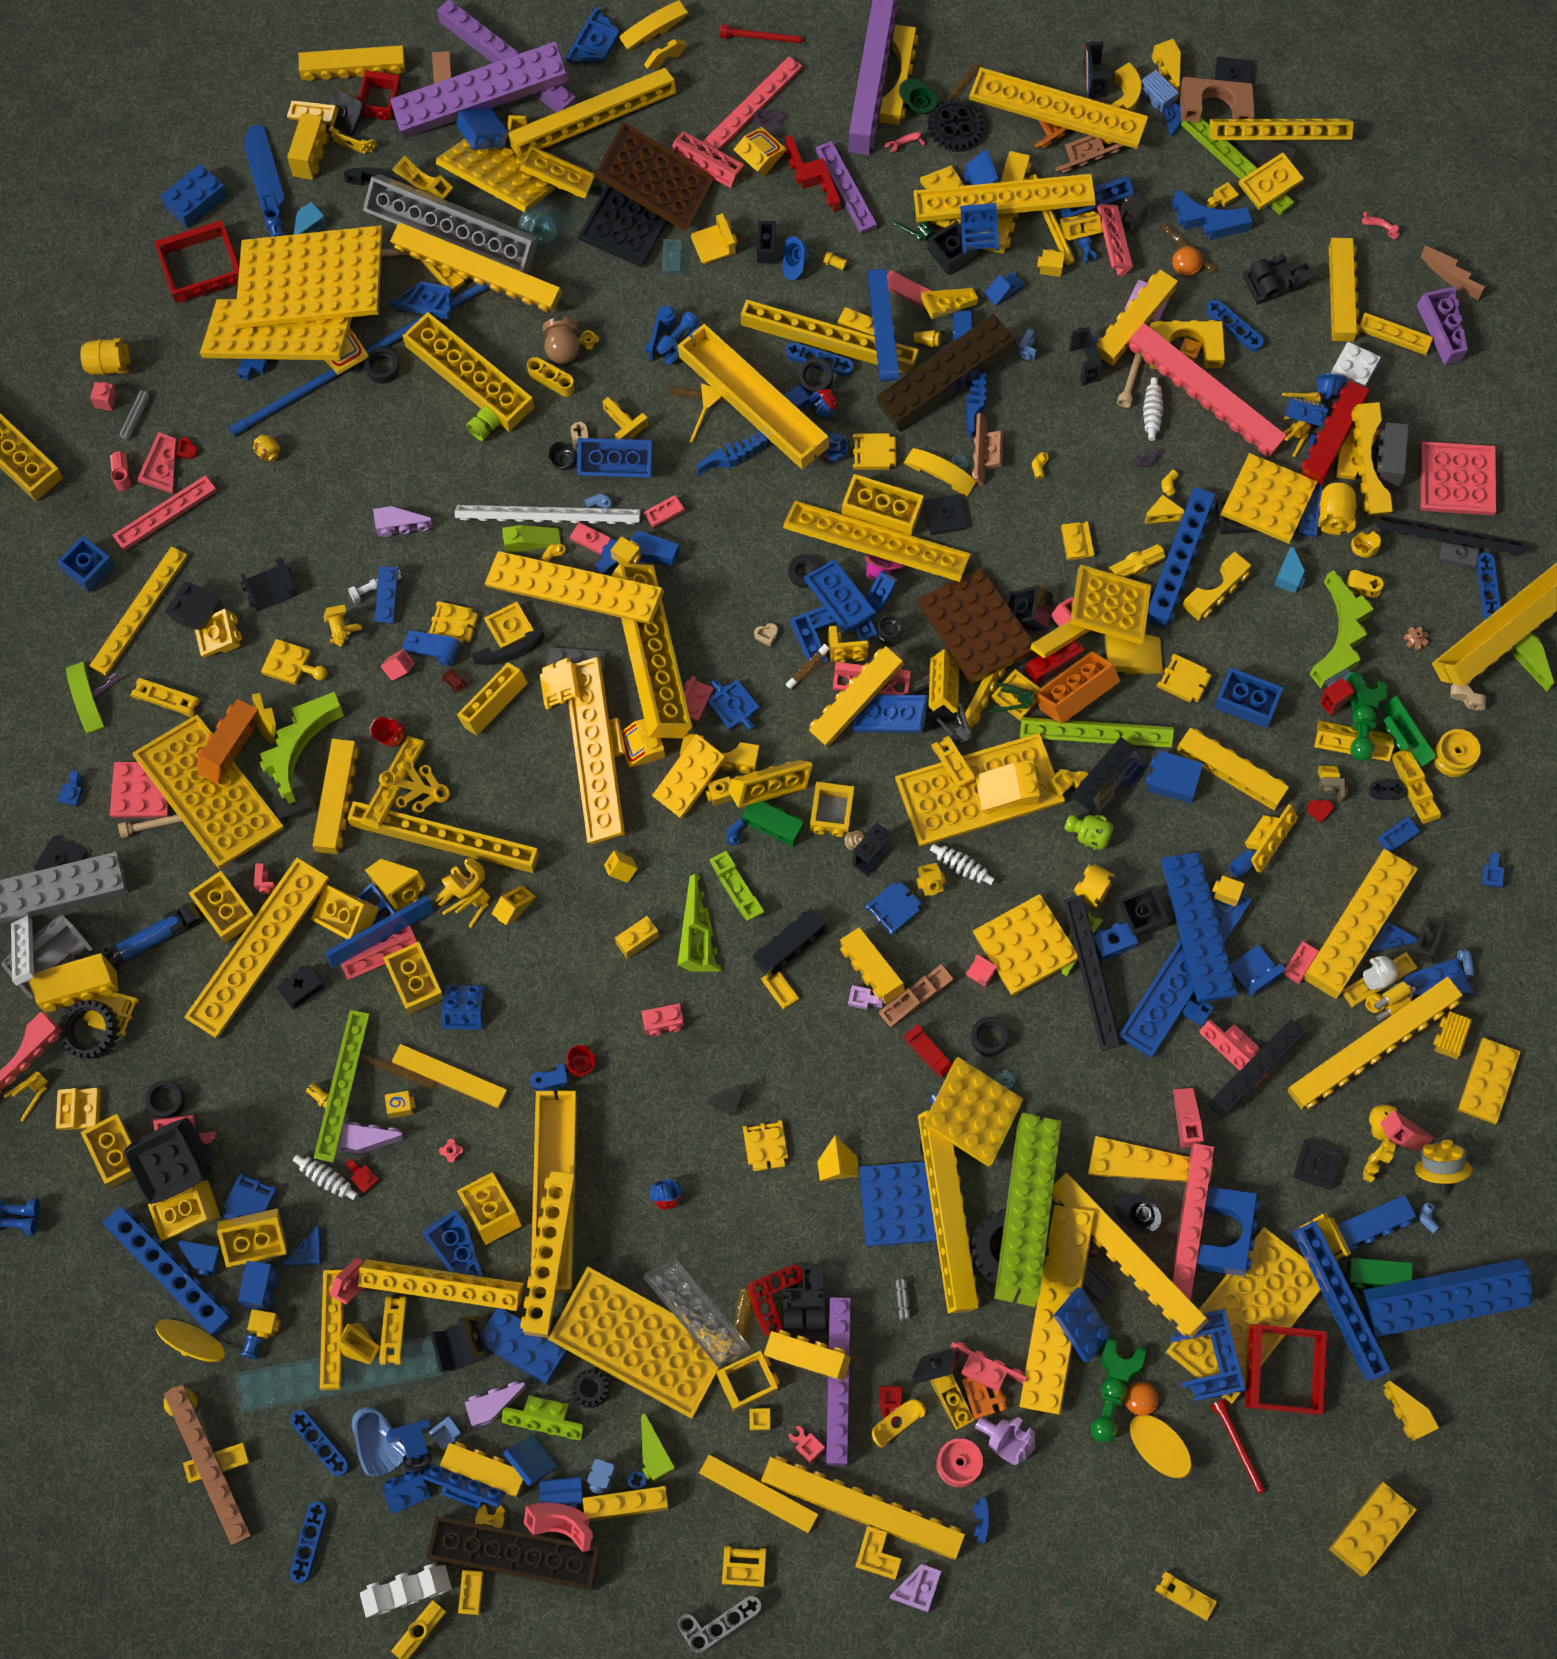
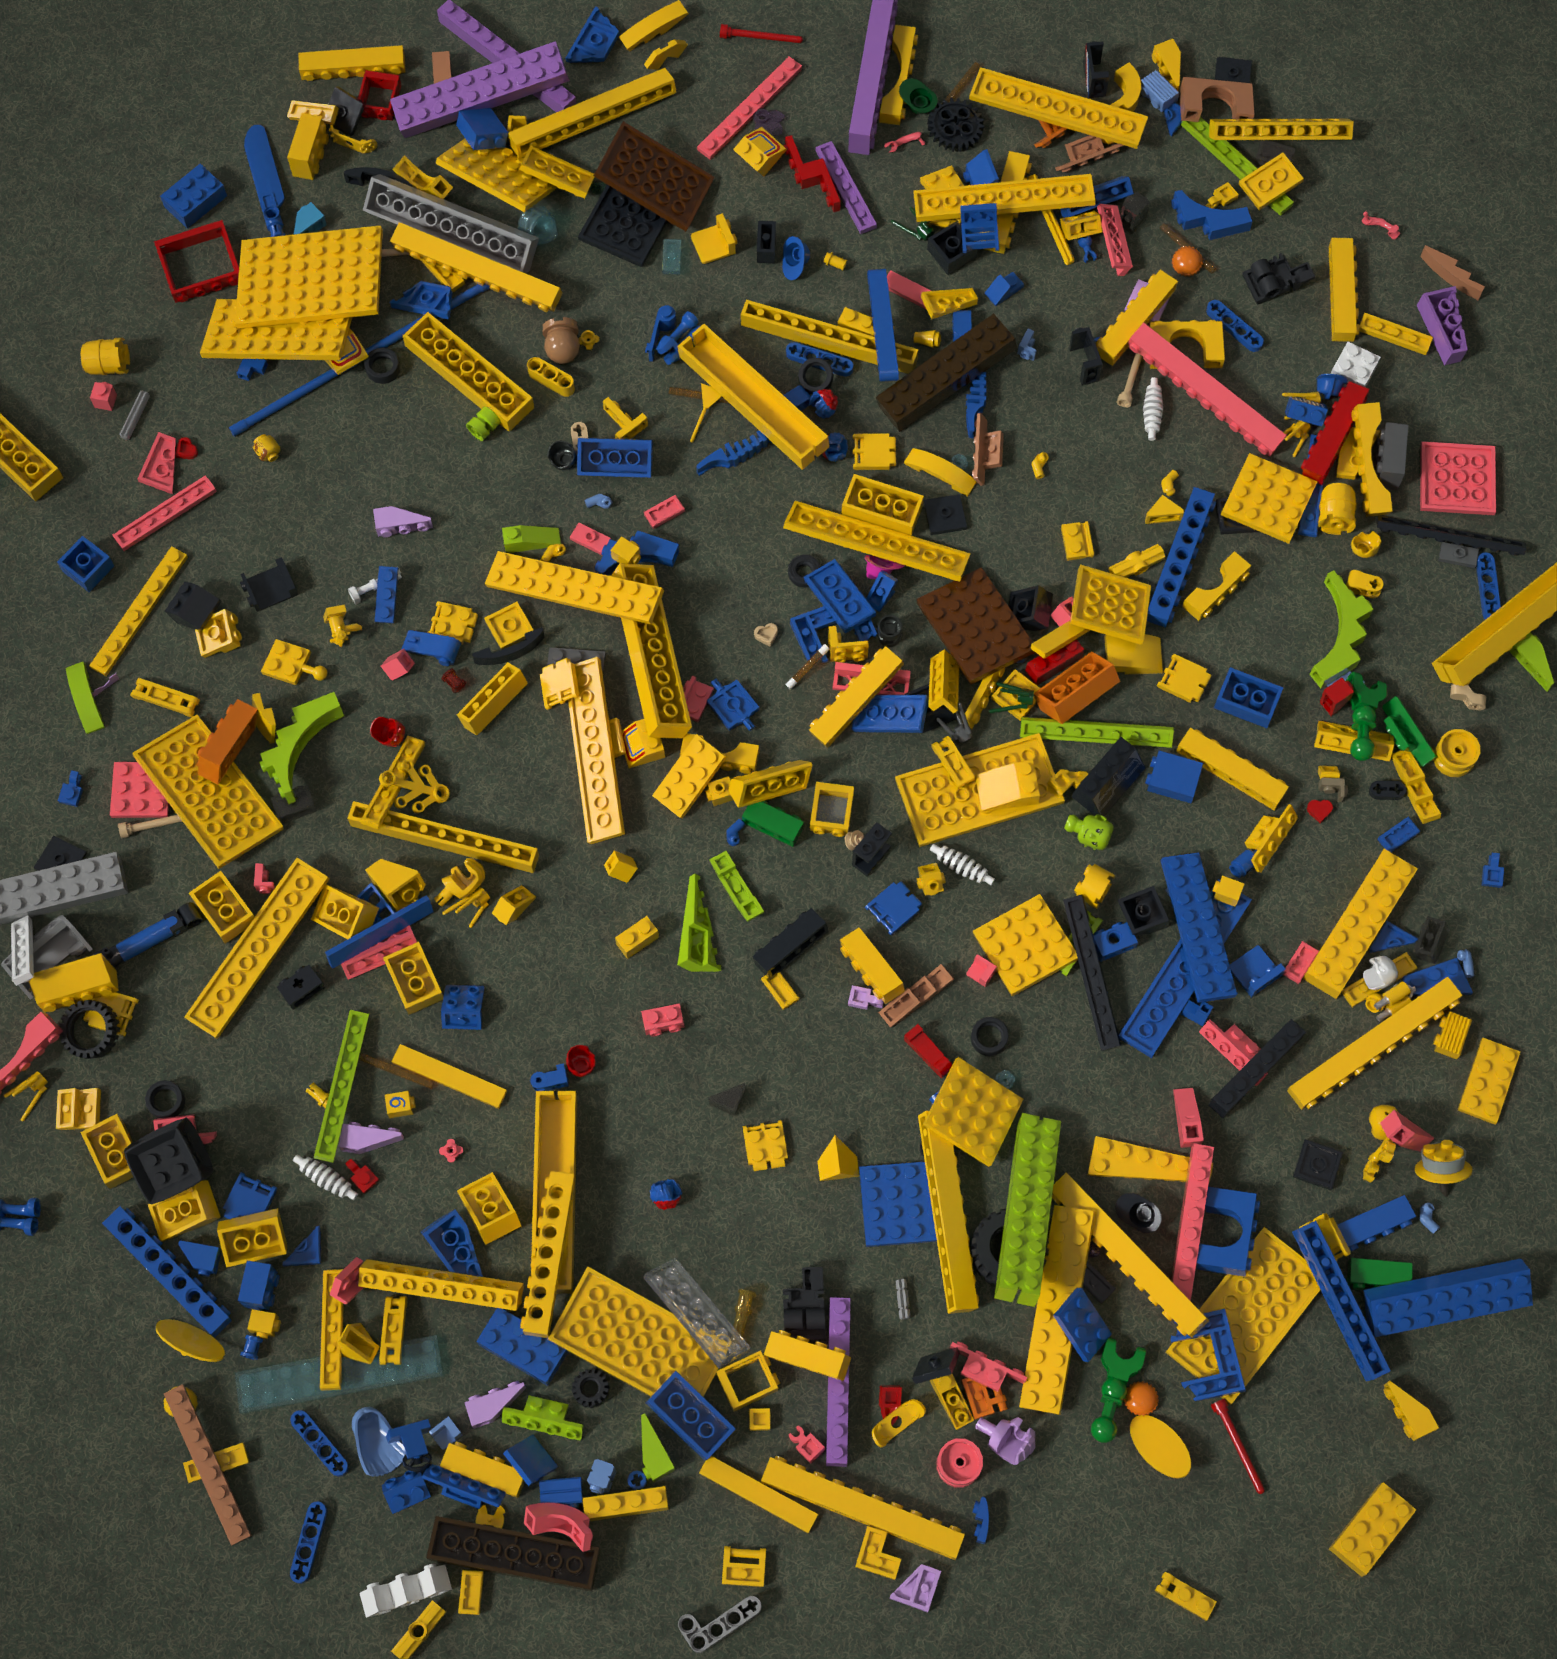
(120, 470): coral piece -> none
(335, 796): yellow brick -> none
(459, 1344): black panel -> none
(539, 514): white plate -> none
(690, 1415): none -> blue brick
(704, 159): coral fence -> none
(766, 1290): red beam -> none
(1051, 263): yellow brick -> none
(1147, 461): clear purple arm -> none
(1190, 348): light orange plate -> none
(1291, 573): dark azure slope -> none
(1320, 1364): red window -> none
(1416, 638): nougat plant -> none

